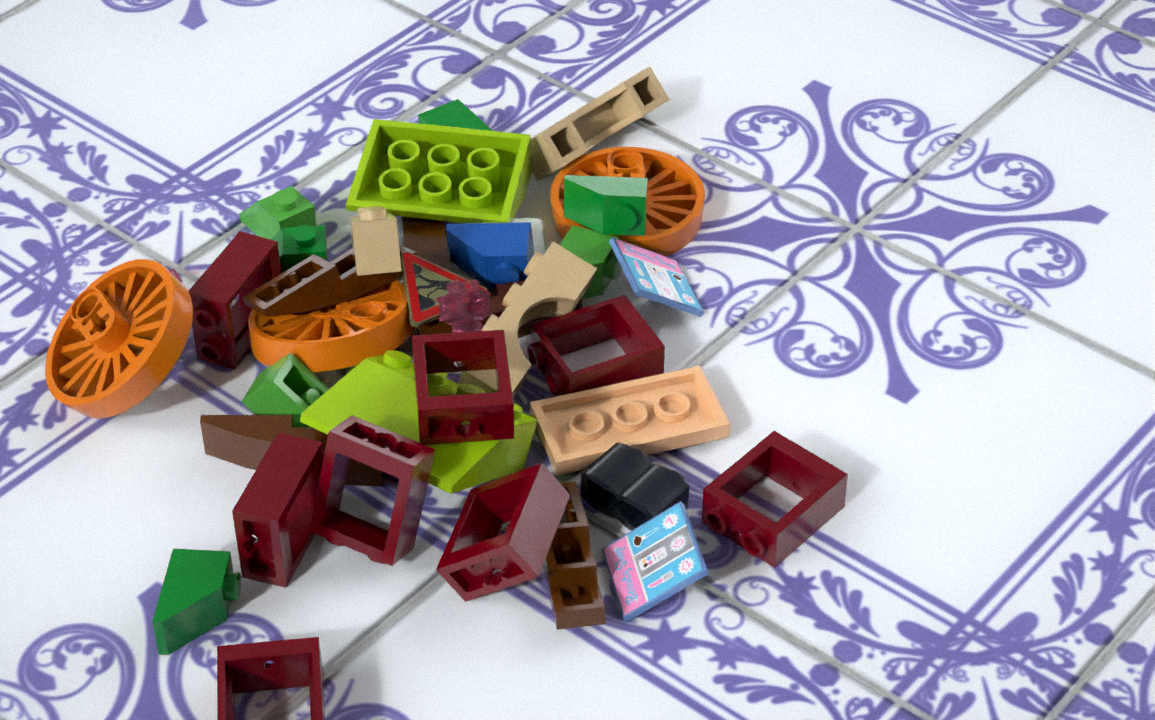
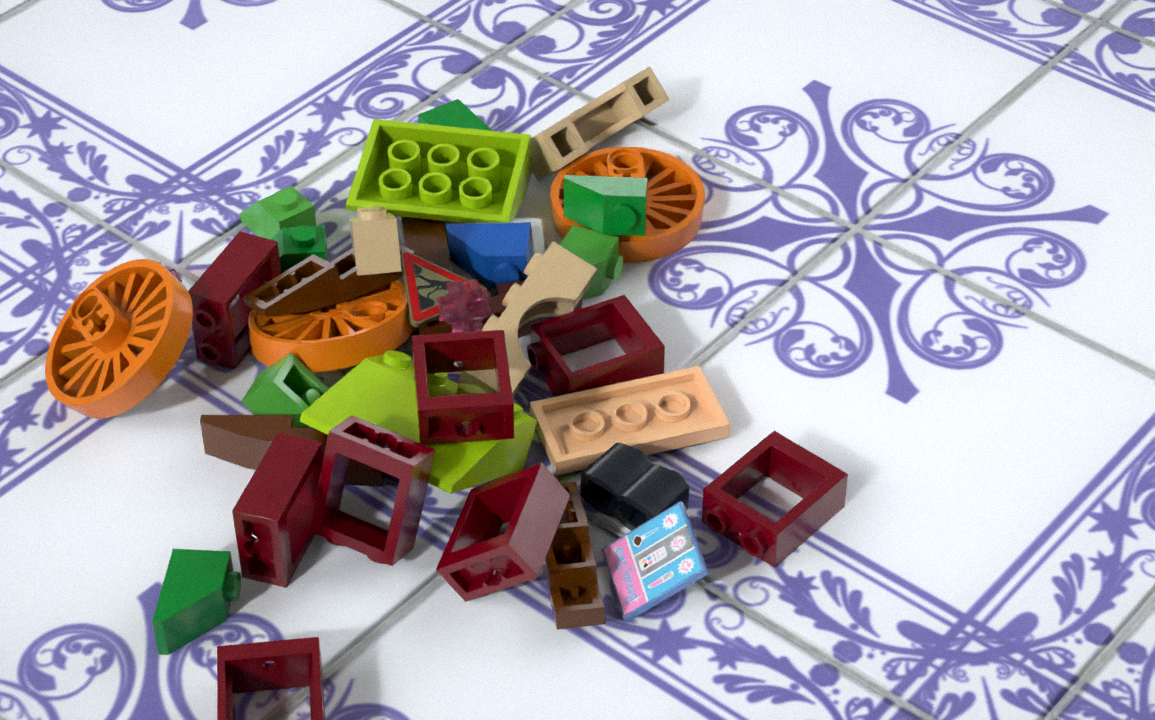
(656, 277): piece -> none

